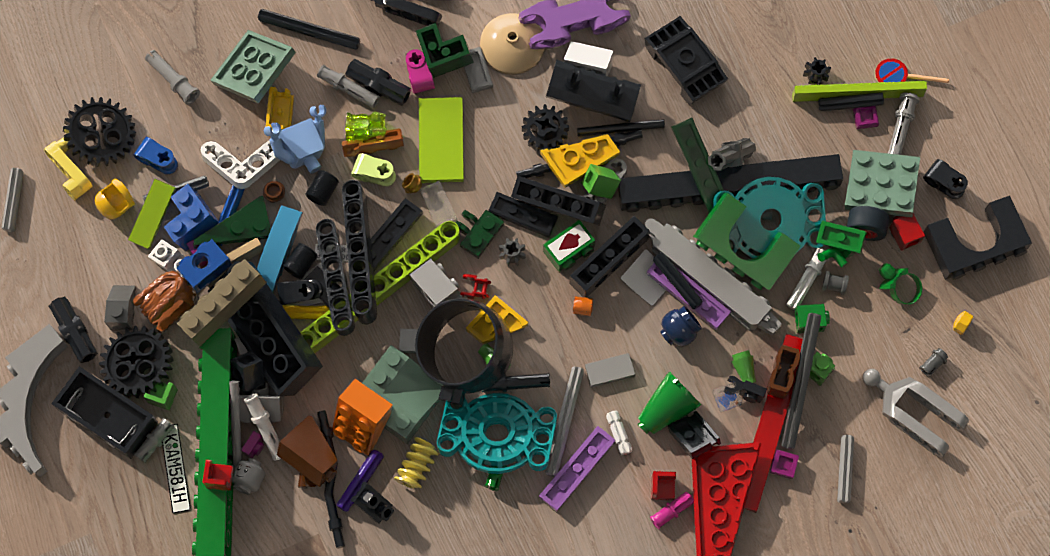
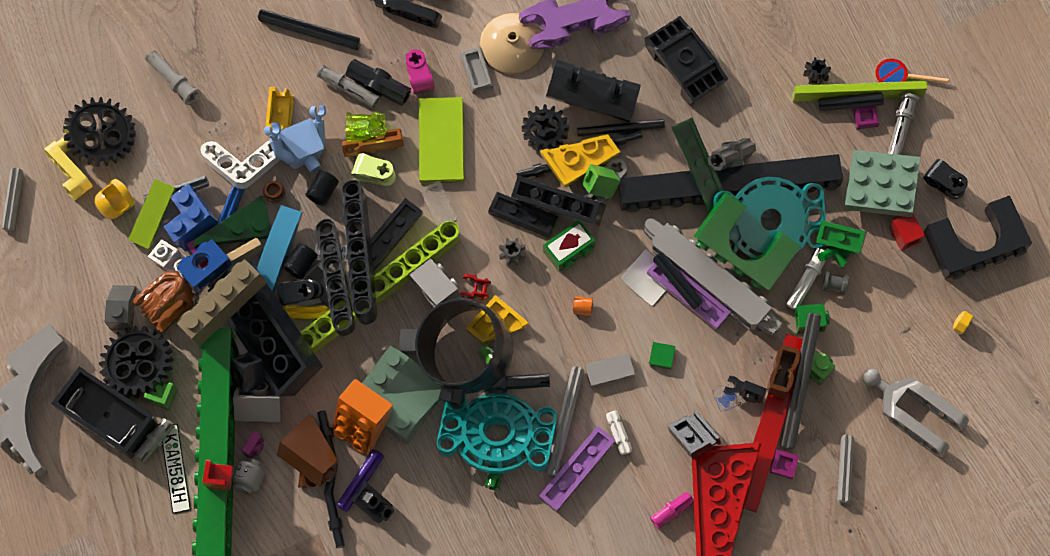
(73, 329): black piece -> none
(156, 156): blue piece -> none
(235, 422): light grey bar -> none
(253, 66): sand green plate -> none
(261, 419): white pin -> none
(412, 183): pearl gold plate -> none
(417, 463): light yellow piece -> none
(443, 55): dark green brick -> none
(481, 233): dark green hinge -> none
(589, 57): white brick -> none
(609, 257): black brick -> none
(662, 355): none -> green tile
(663, 485): red panel -> none
(667, 405): green cone -> none
(680, 327): dark blue piece -> none
(744, 365): bright green cone -> none
(871, 220): black wheel -> none
(891, 275): green piece -> none
(934, 362): dark grey pin -> none

